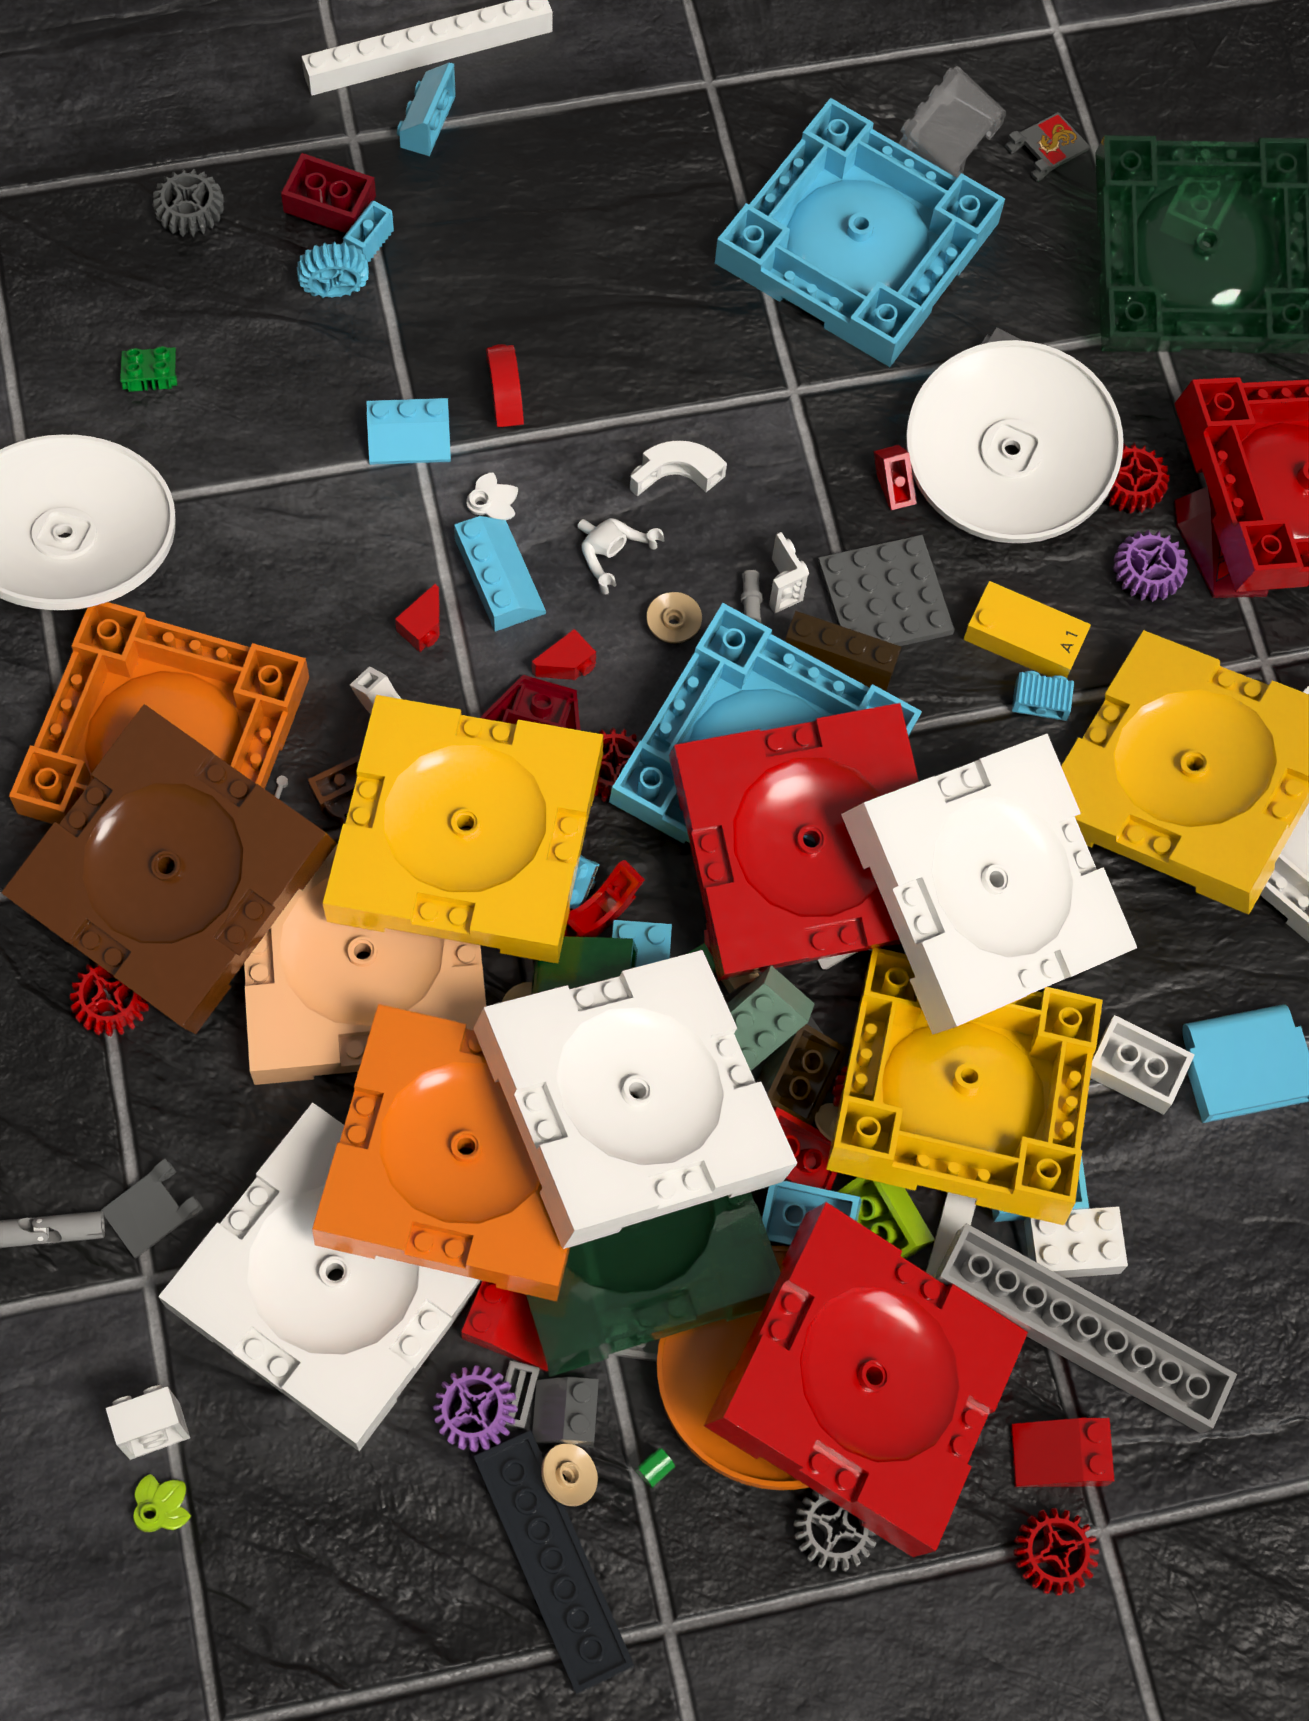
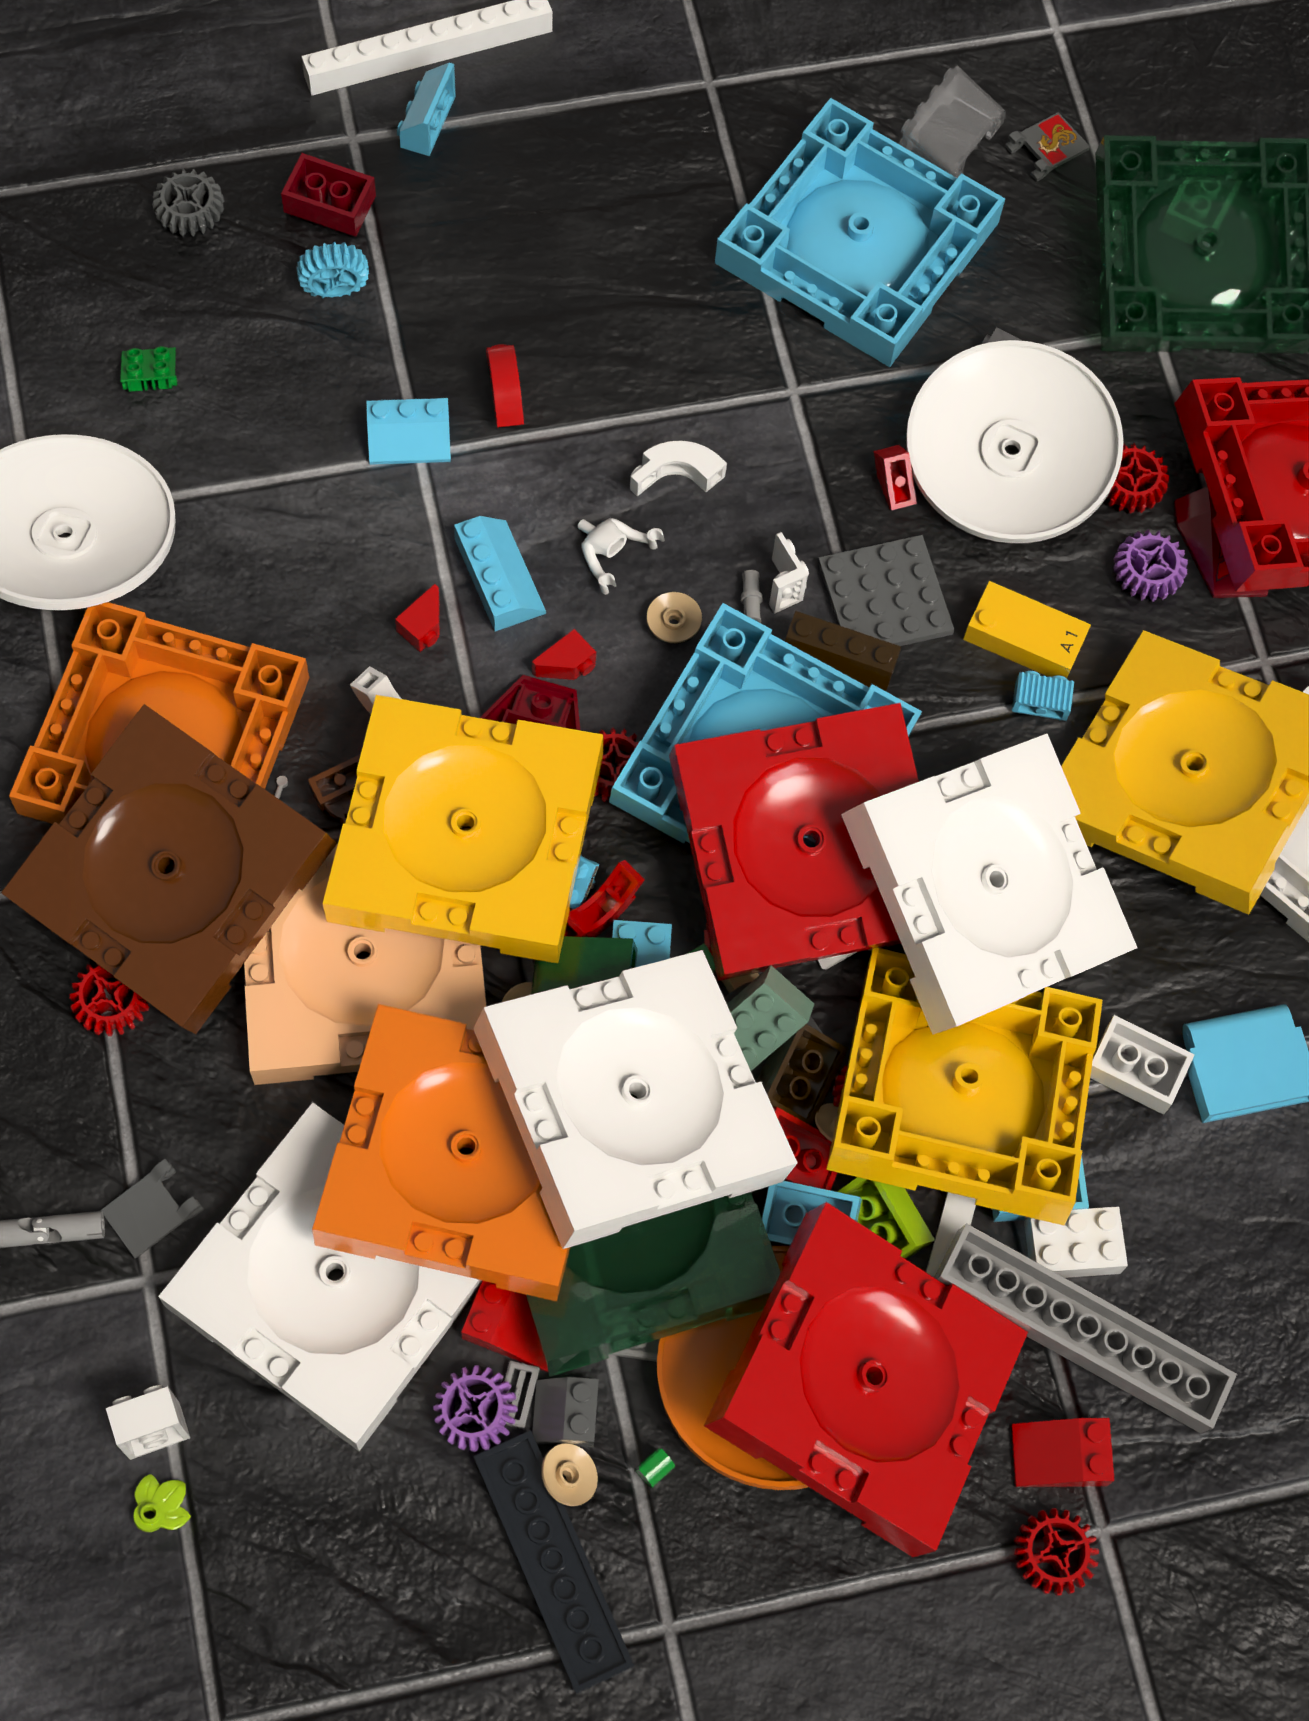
(371, 229): medium azure brick -> none
(495, 496): white plate -> none
(822, 1522): light grey gear -> none

